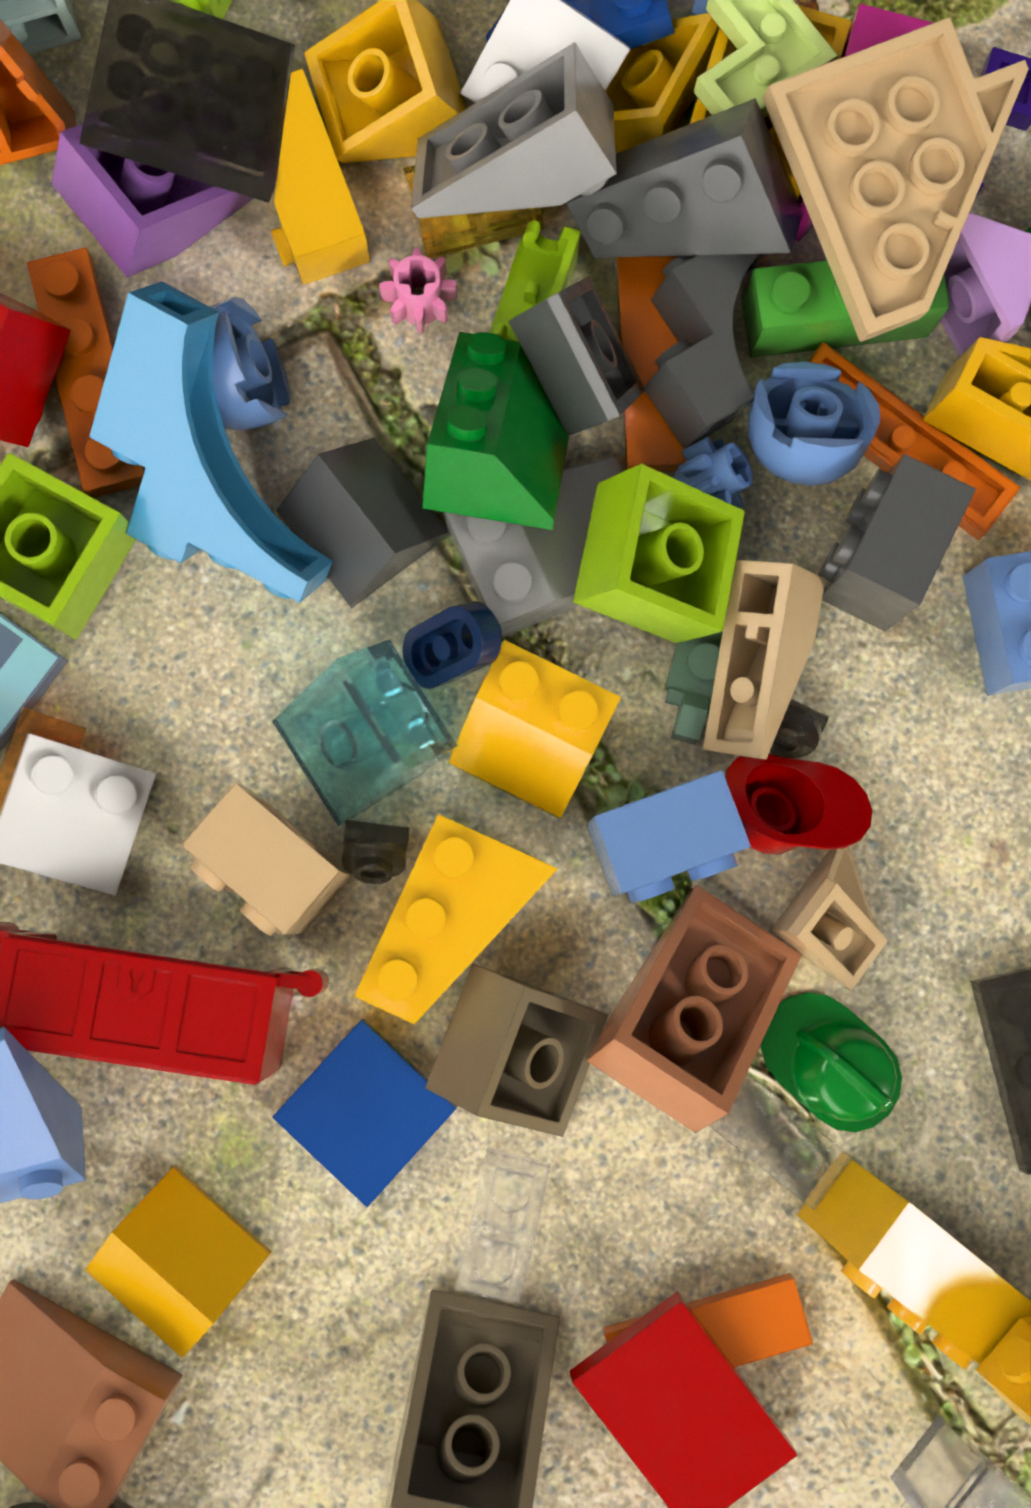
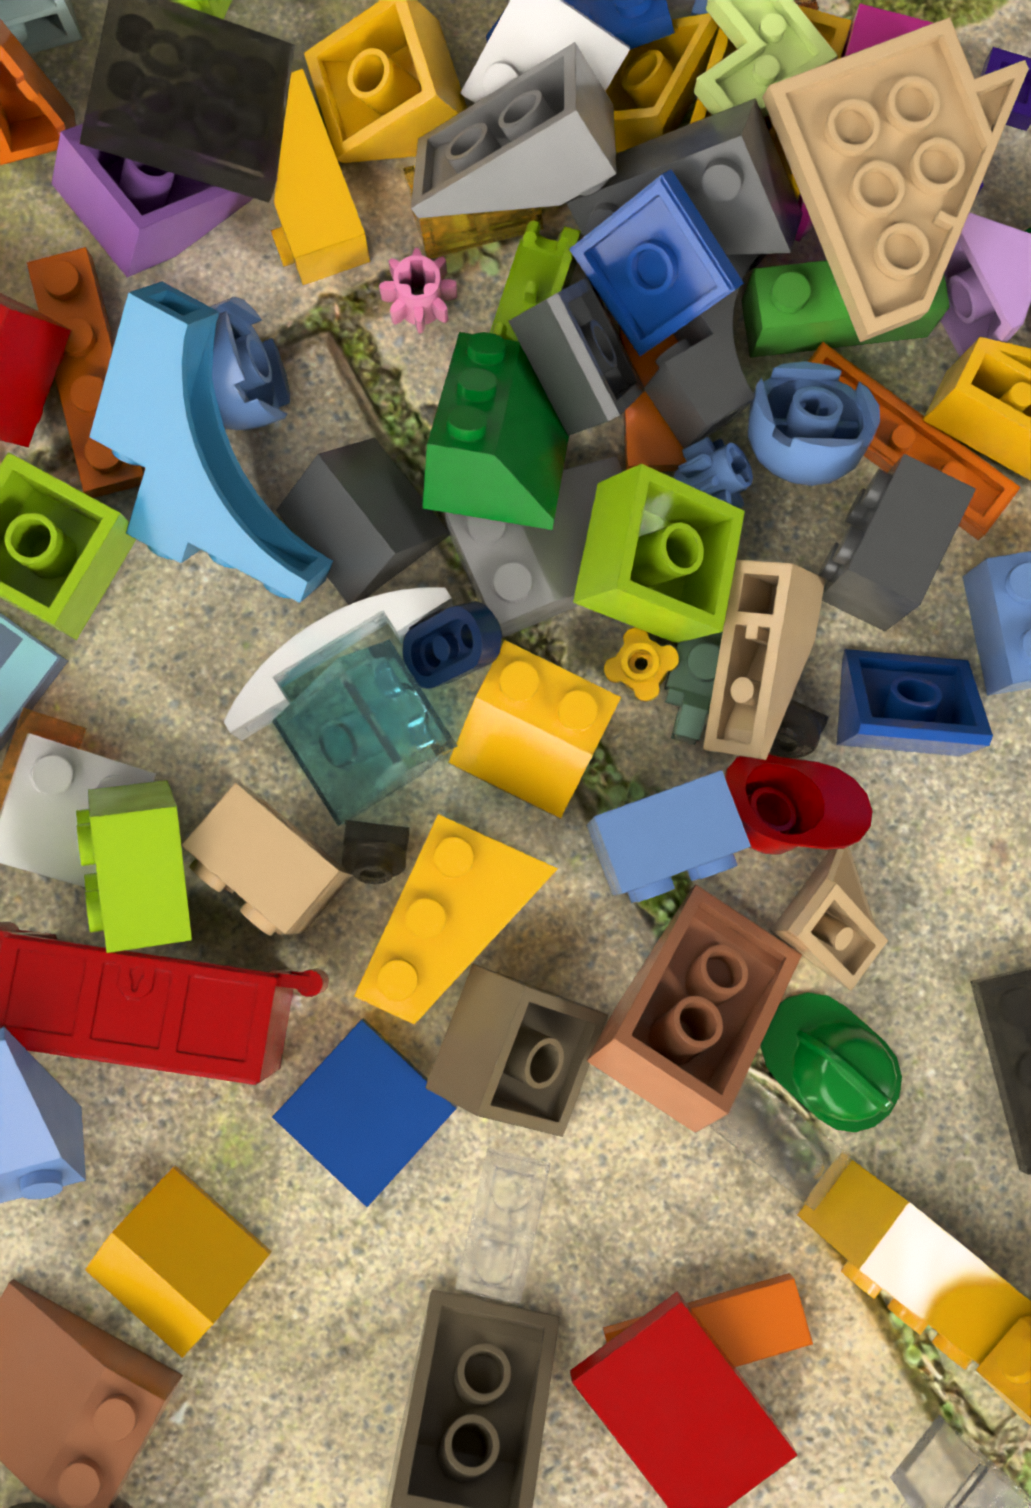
(139, 866): none -> lime brick
(263, 694): none -> white slope
(647, 681): none -> yellow plate
(656, 263): none -> blue tile
(910, 704): none -> blue slope

